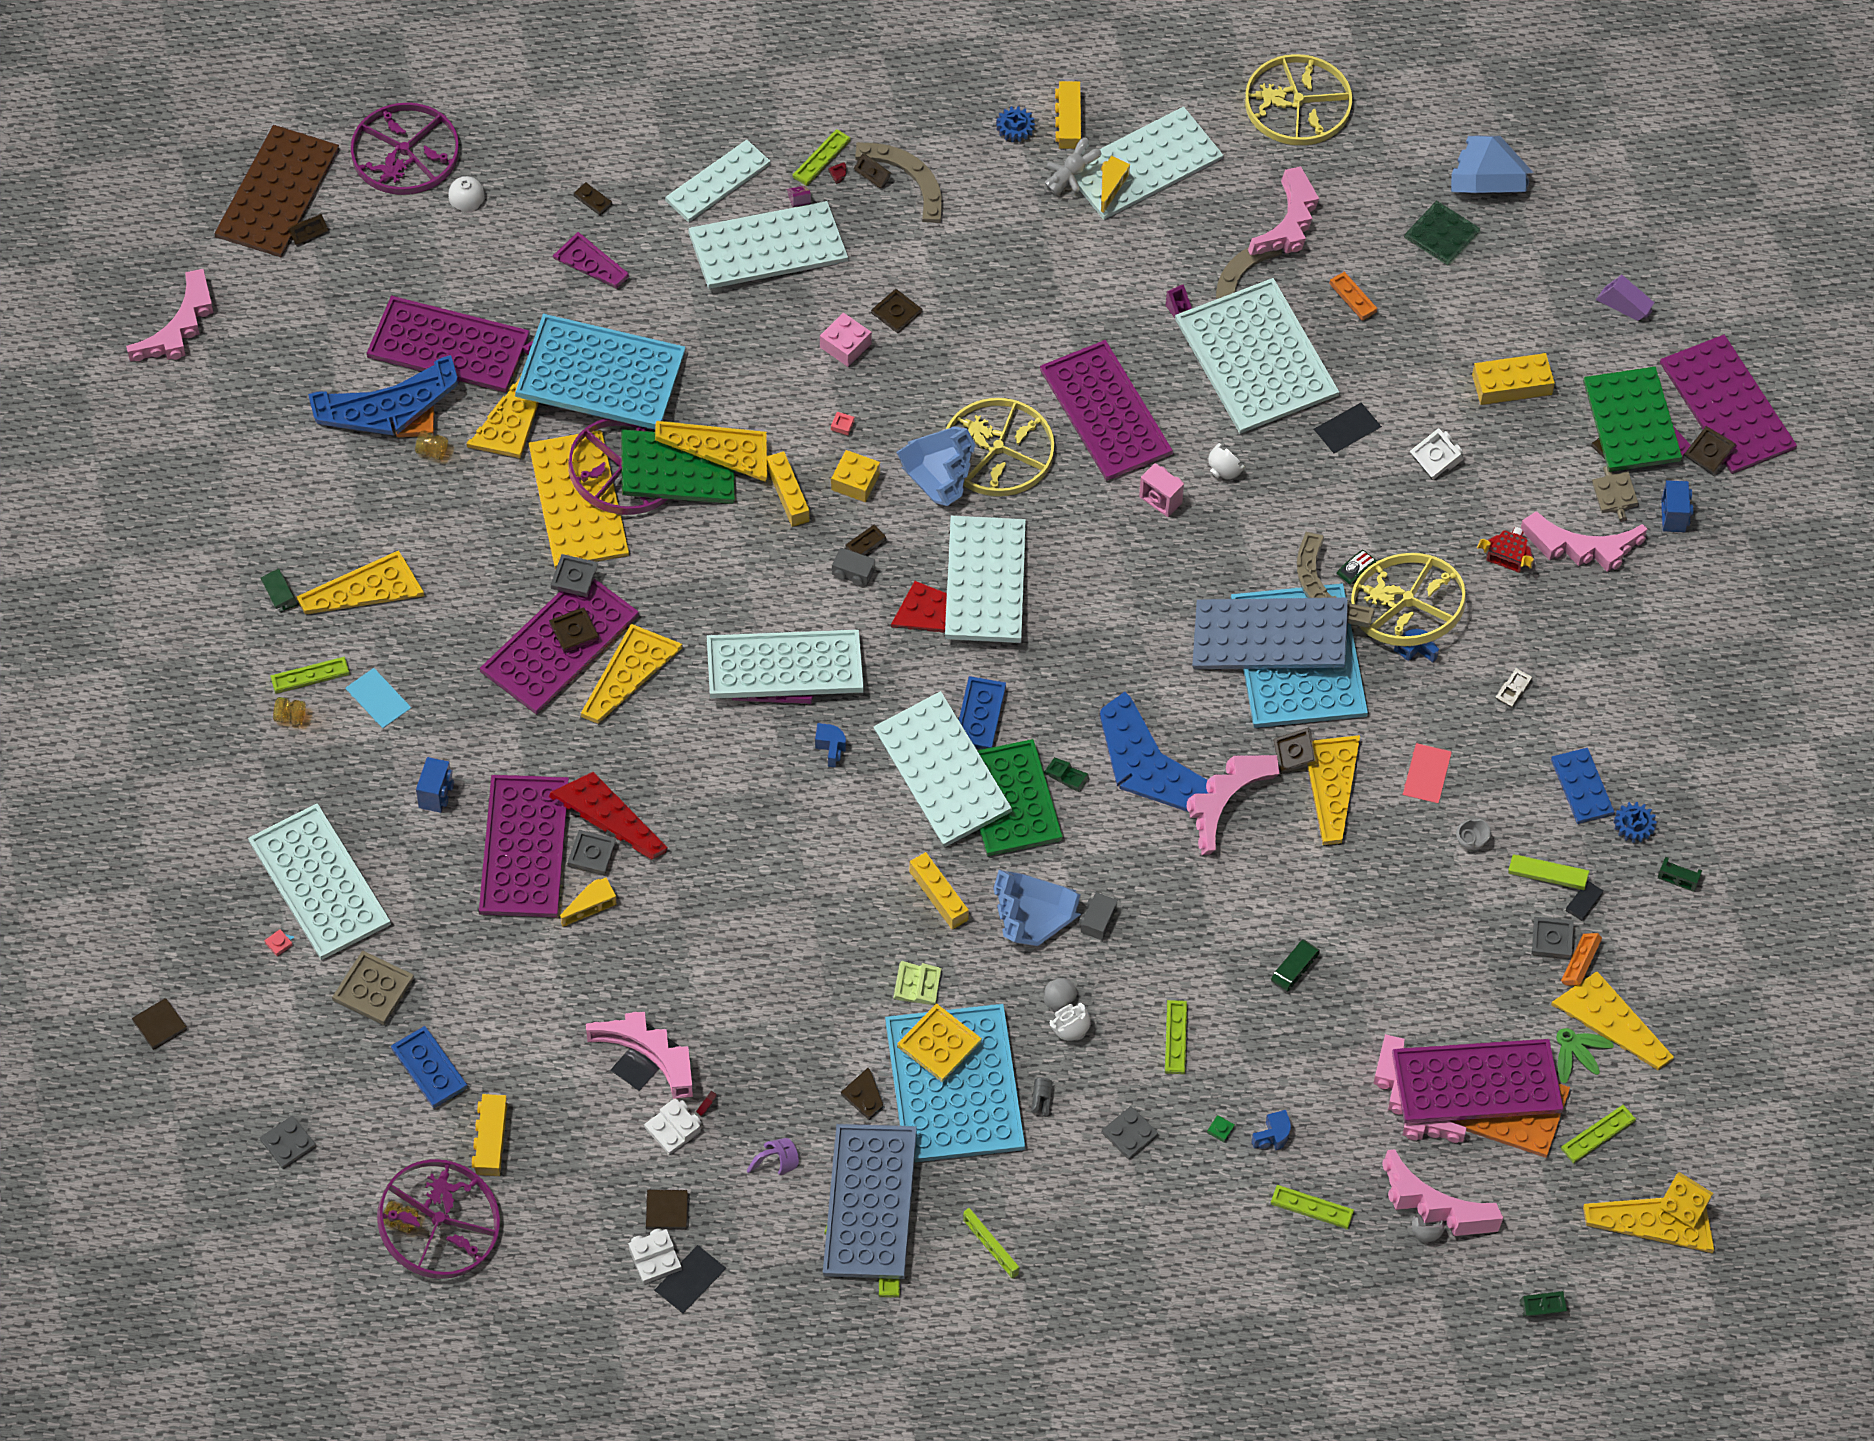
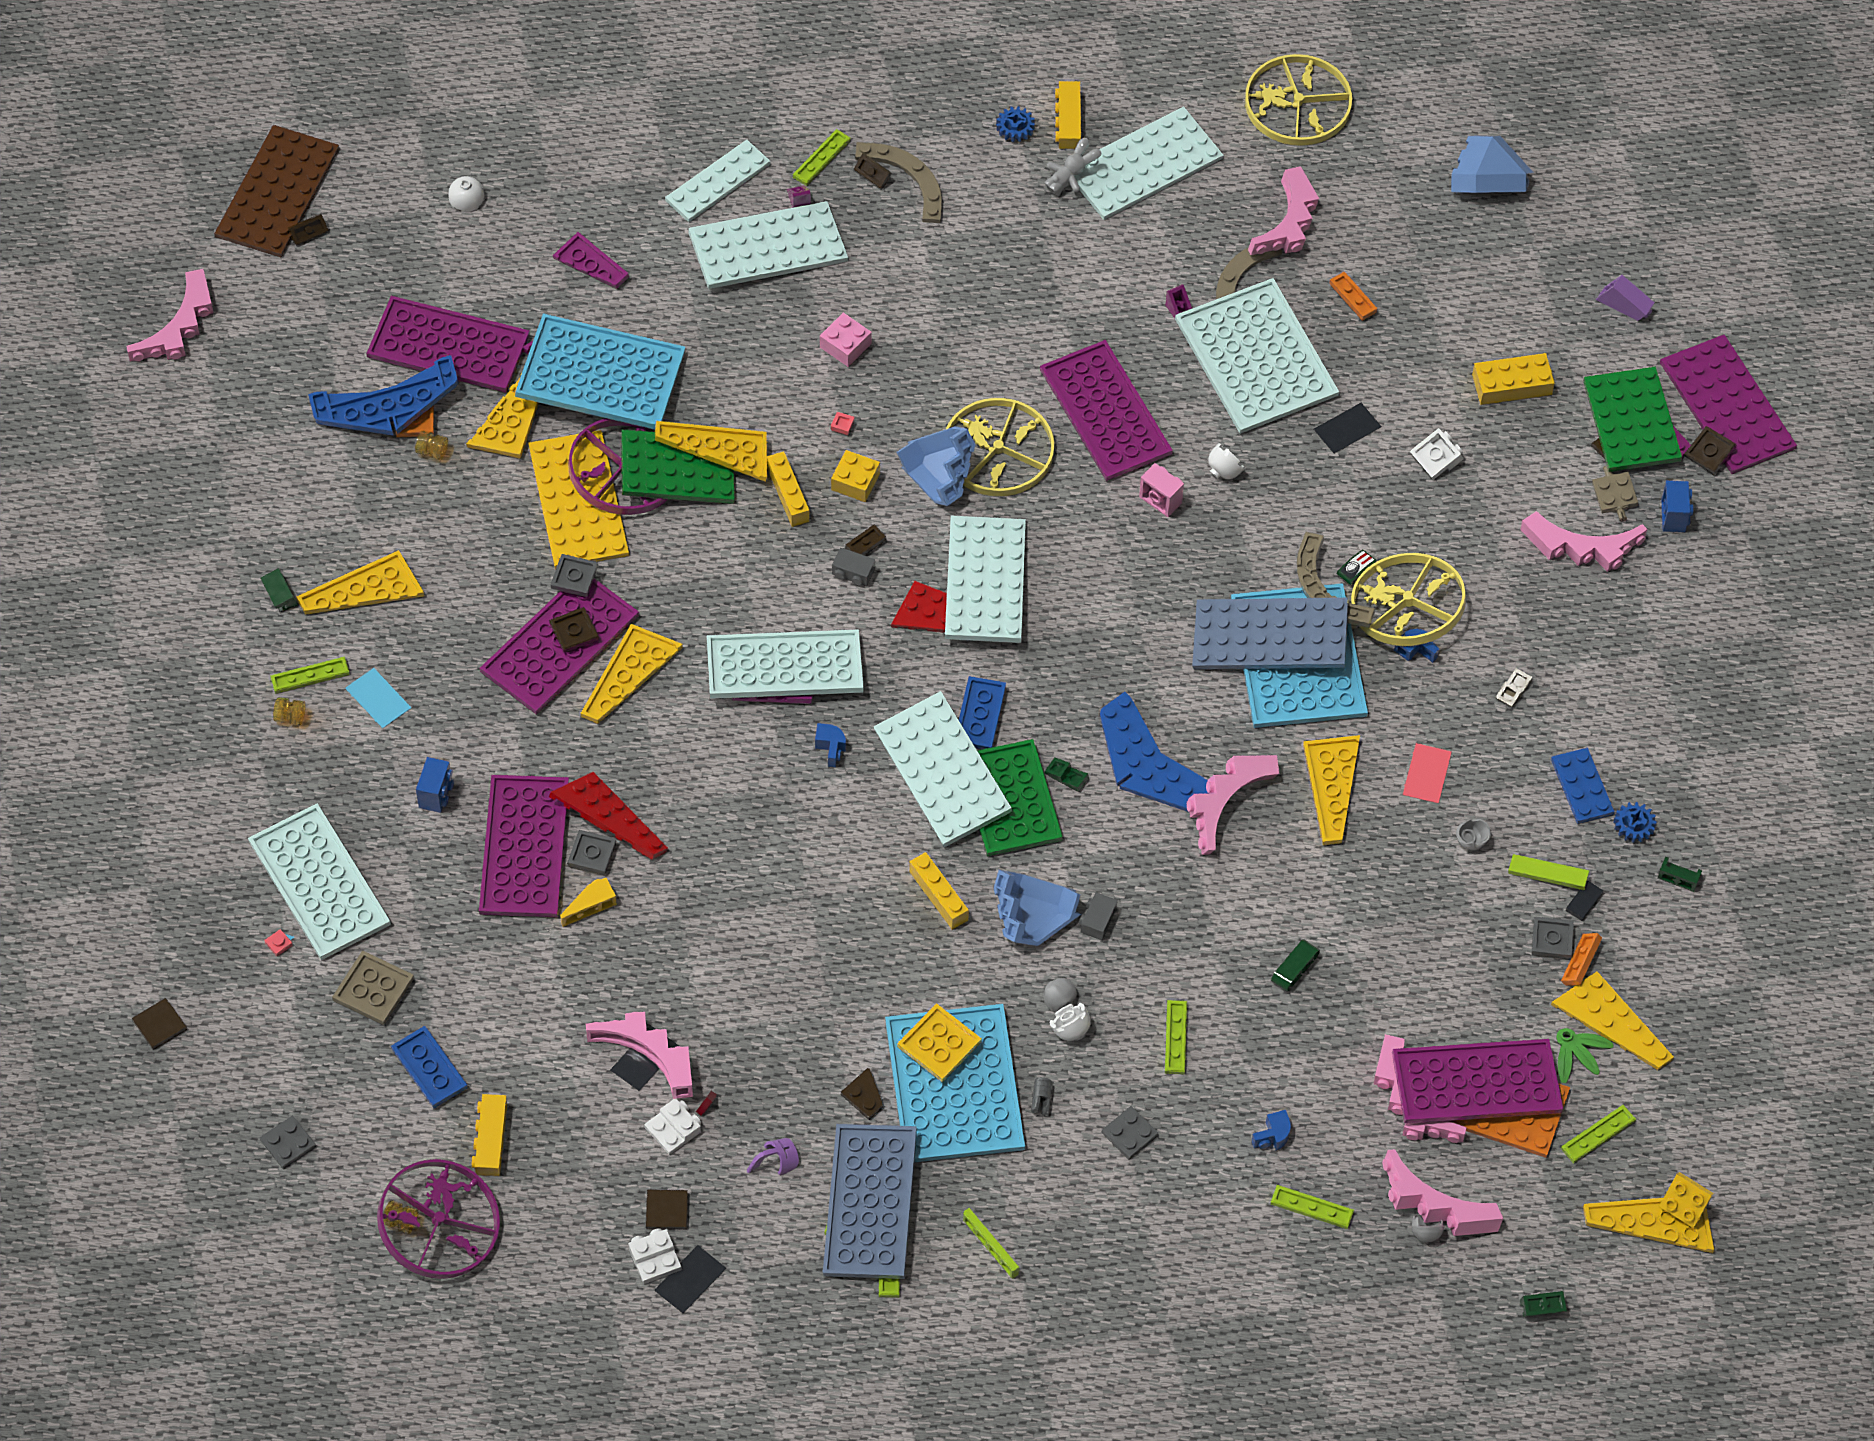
(391, 170): magenta piece -> none
(592, 198): dark brown plate -> none
(838, 172): dark red tile -> none
(896, 310): dark brown tile -> none
(917, 983): yellowish green slope -> none
(1113, 177): yellow slope -> none
(1220, 1128): green plate -> none
(1295, 750): tile -> none
(1442, 232): clear green plate -> none
(1508, 550): red torso -> none

